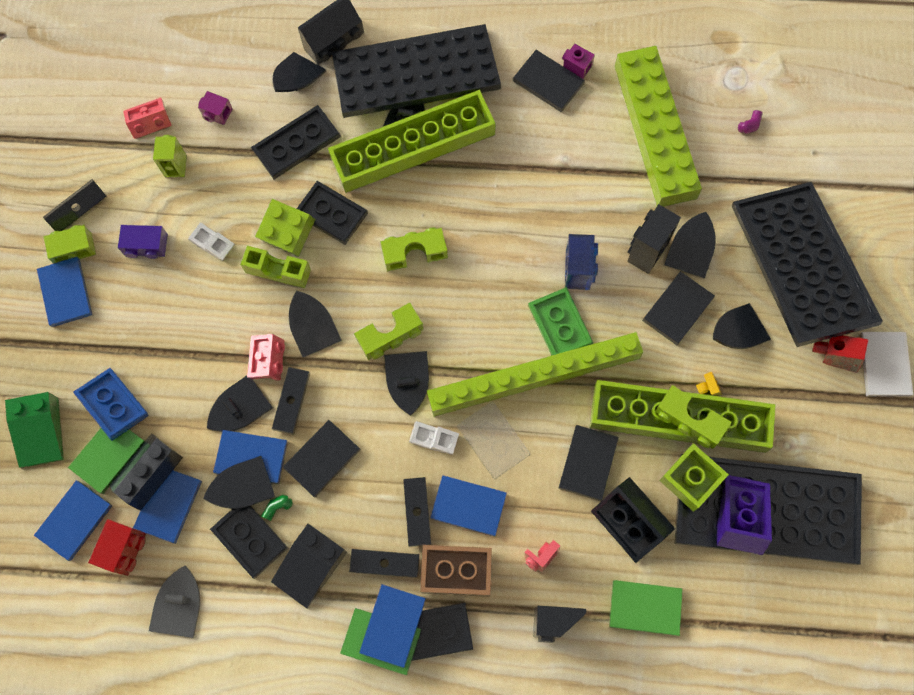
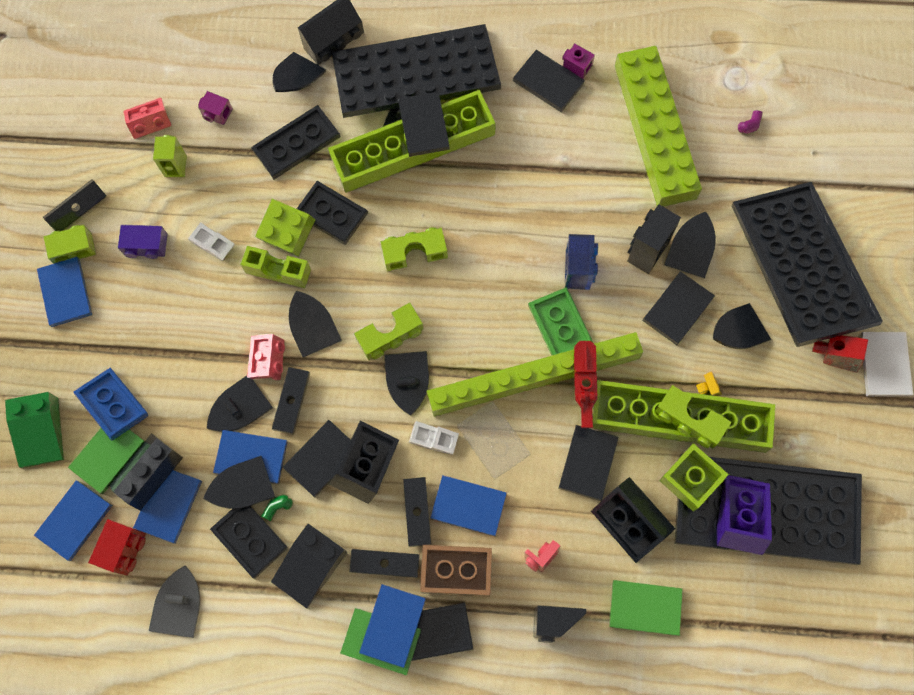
(364, 462): none -> black slope
(423, 124): none -> black tile
(585, 369): none -> red piece

